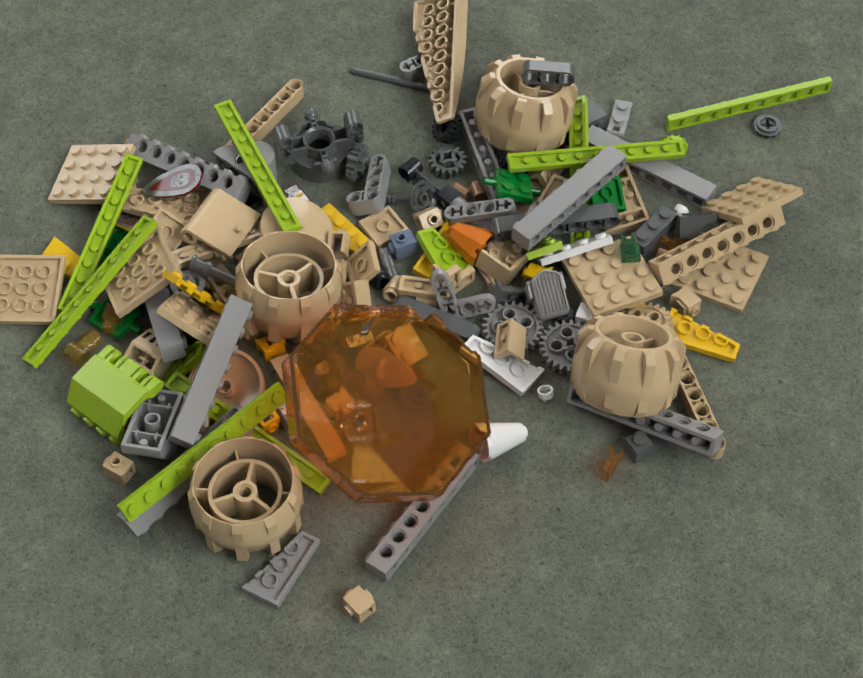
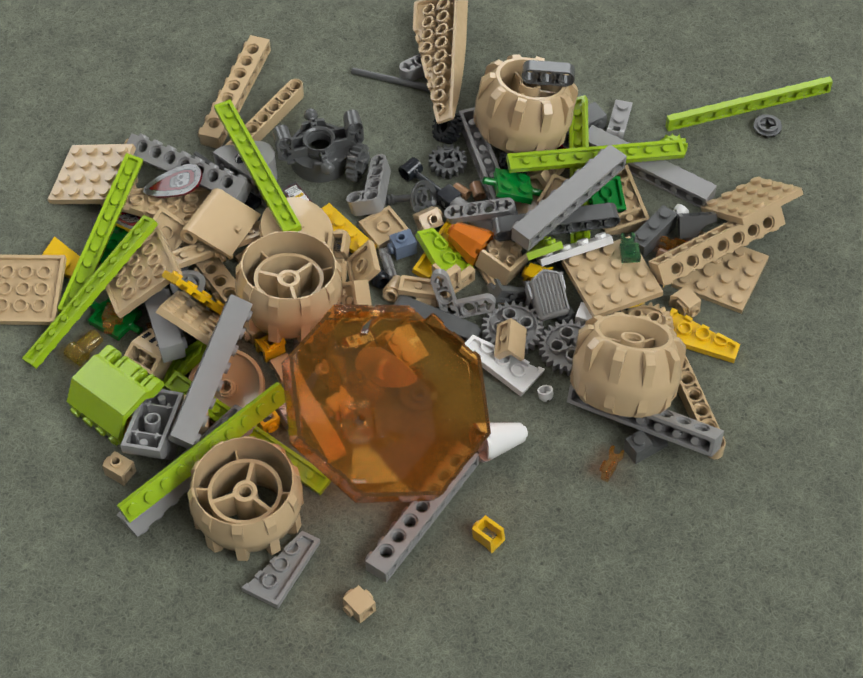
(207, 269): dark grey pin -> none
(236, 88): none -> tan brick
(488, 533): none -> yellow window

